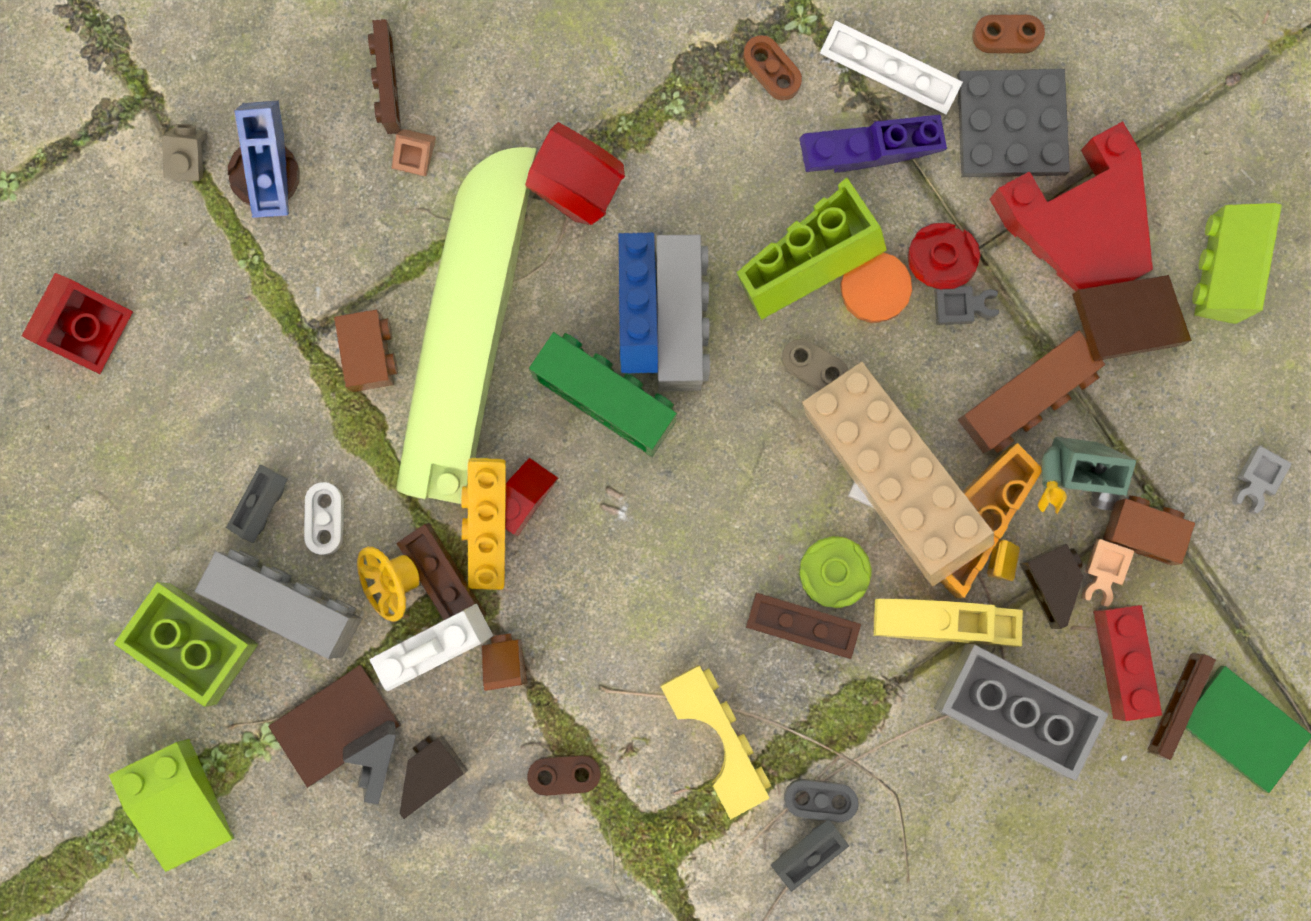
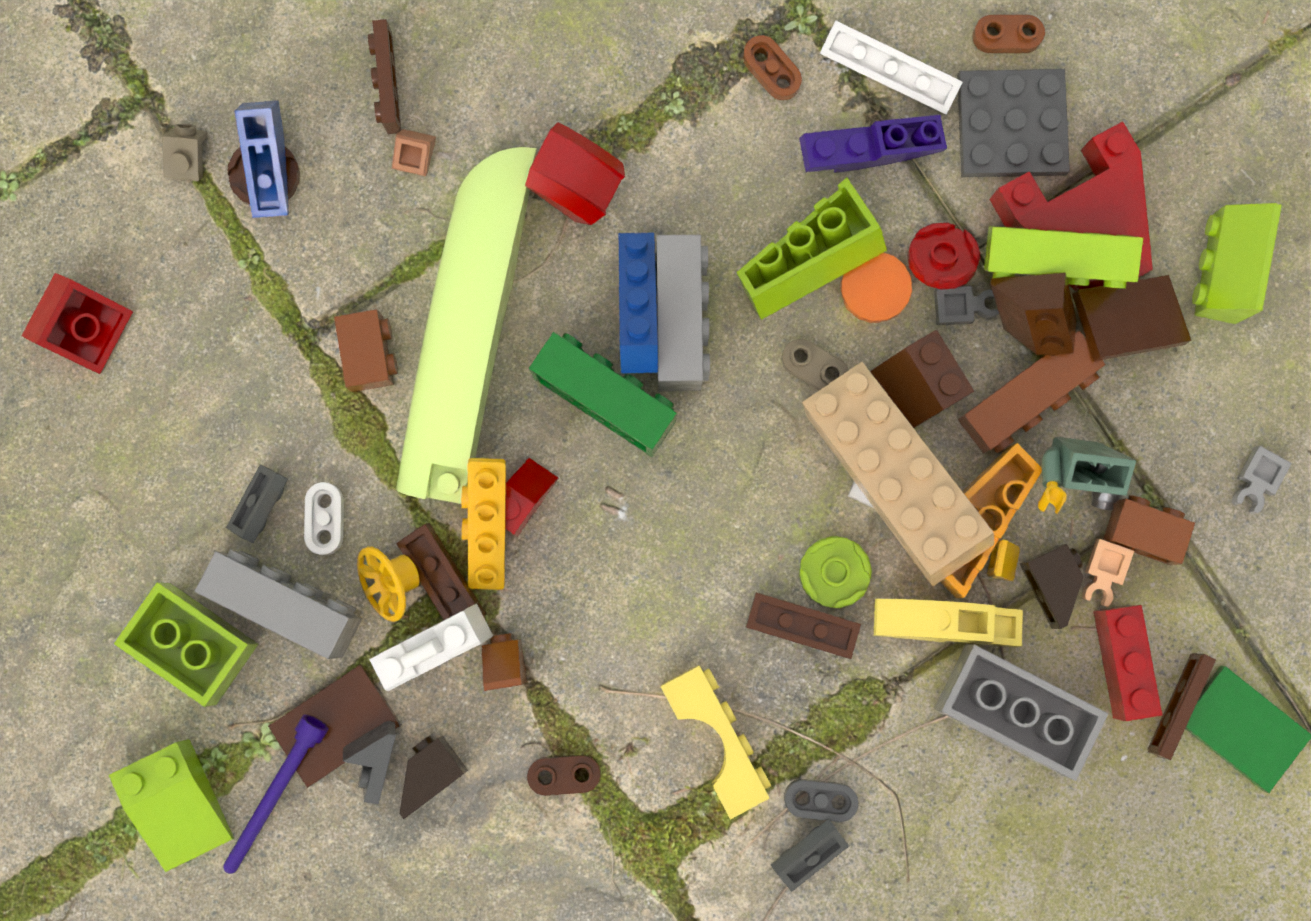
(309, 732): none -> dark purple piece
(923, 379): none -> reddish brown slope
(1037, 311): none -> reddish brown slope
(1053, 251): none -> lime wedge

